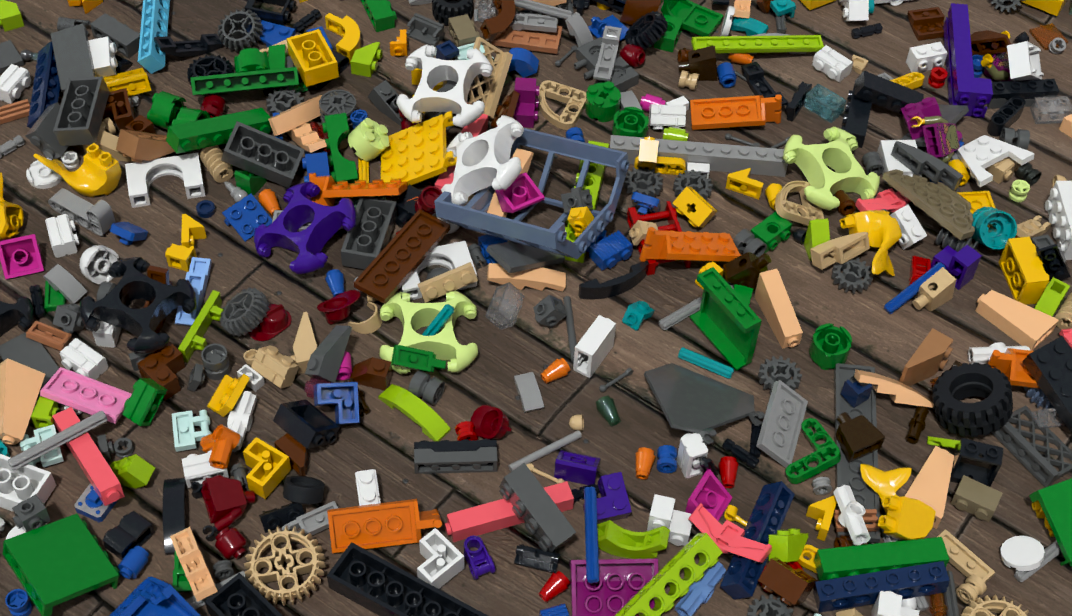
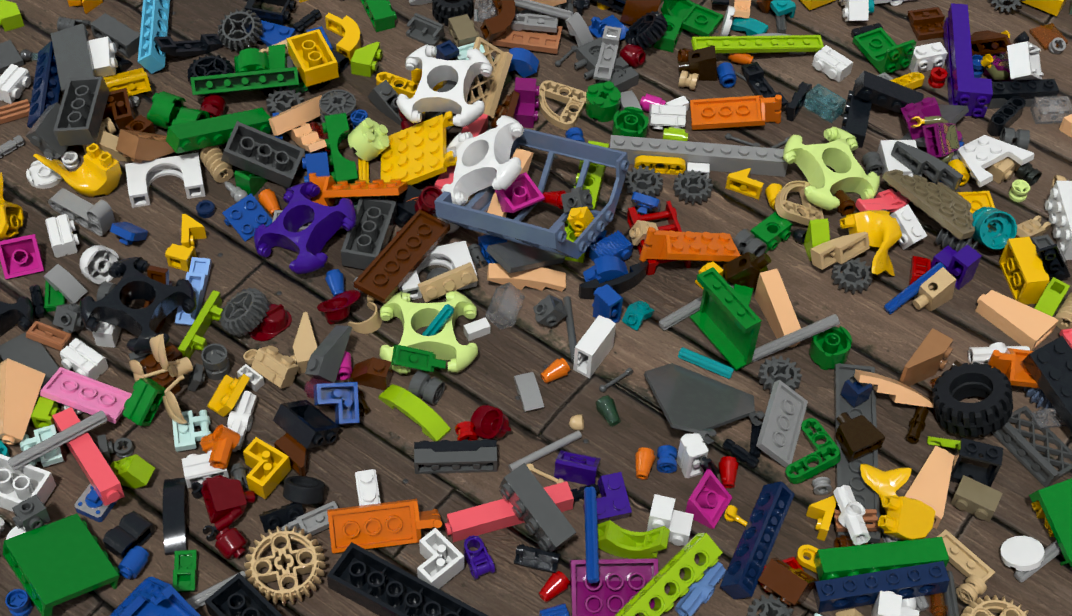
(176, 369): none -> tan plant
(193, 564): light nougat slope -> none
(223, 569): dark grey bush -> none
(399, 47): light orange bracket -> none
(409, 87): none -> yellow beam
(476, 329): none -> white piece
(554, 198): none -> red cone
(606, 269): none -> blue brick
(607, 303): none -> blue brick
(648, 152): brick -> none
(703, 212): yellow brick -> none
(729, 536): coral plate -> none
(787, 544): lime slope -> none
(795, 337): none -> light grey axle
(859, 64): tan tile -> none
(883, 51): none -> green bracket

